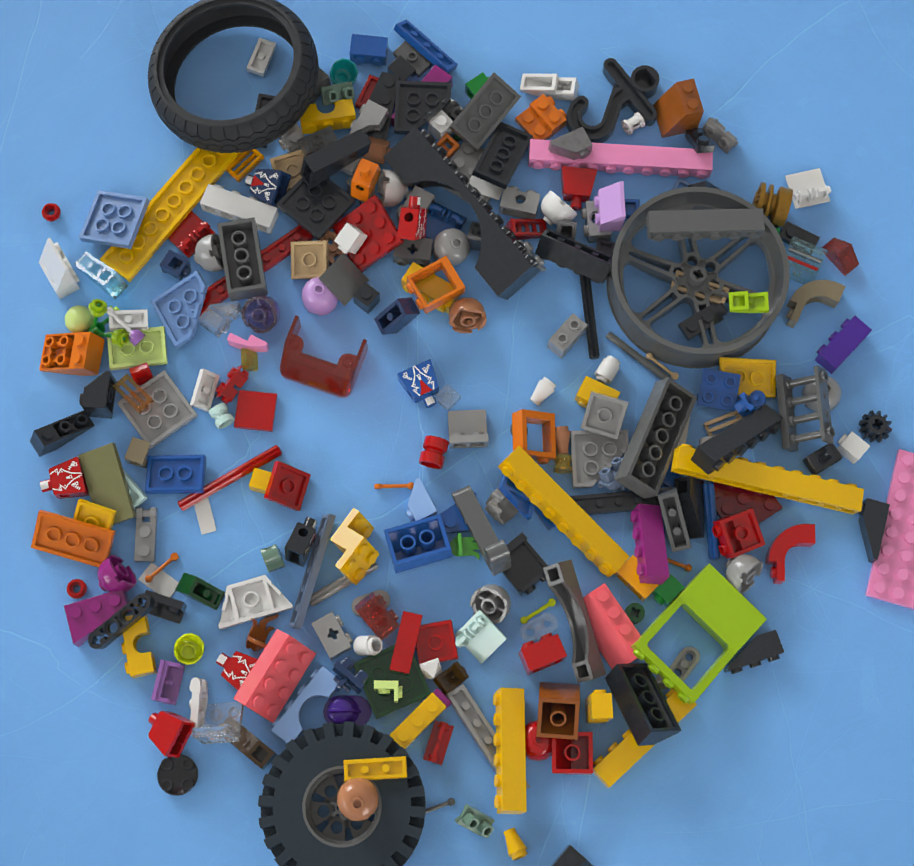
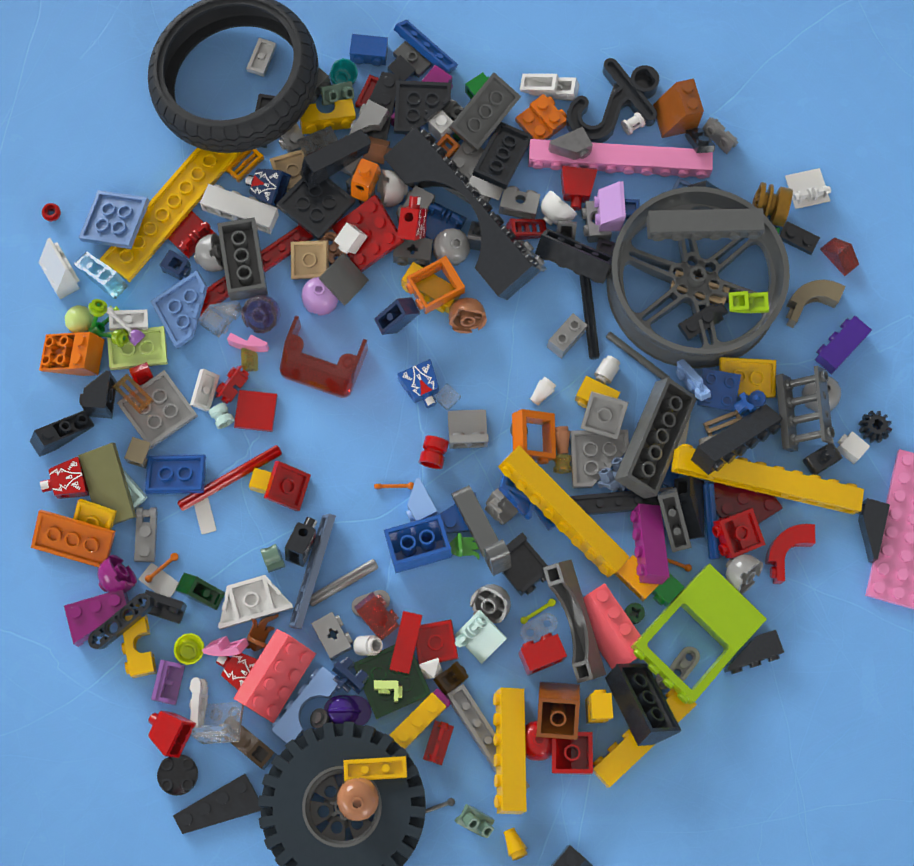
(72, 584): red plate -> none
(223, 647): none -> bright pink slope
(224, 804): none -> black wing
(319, 718): none -> dark grey plate
(352, 541): yellow bracket -> none
(366, 298): black brick -> none
(674, 376): tan hinge -> none
(692, 380): none -> light blue hinge
(804, 260): clear light blue slope -> none

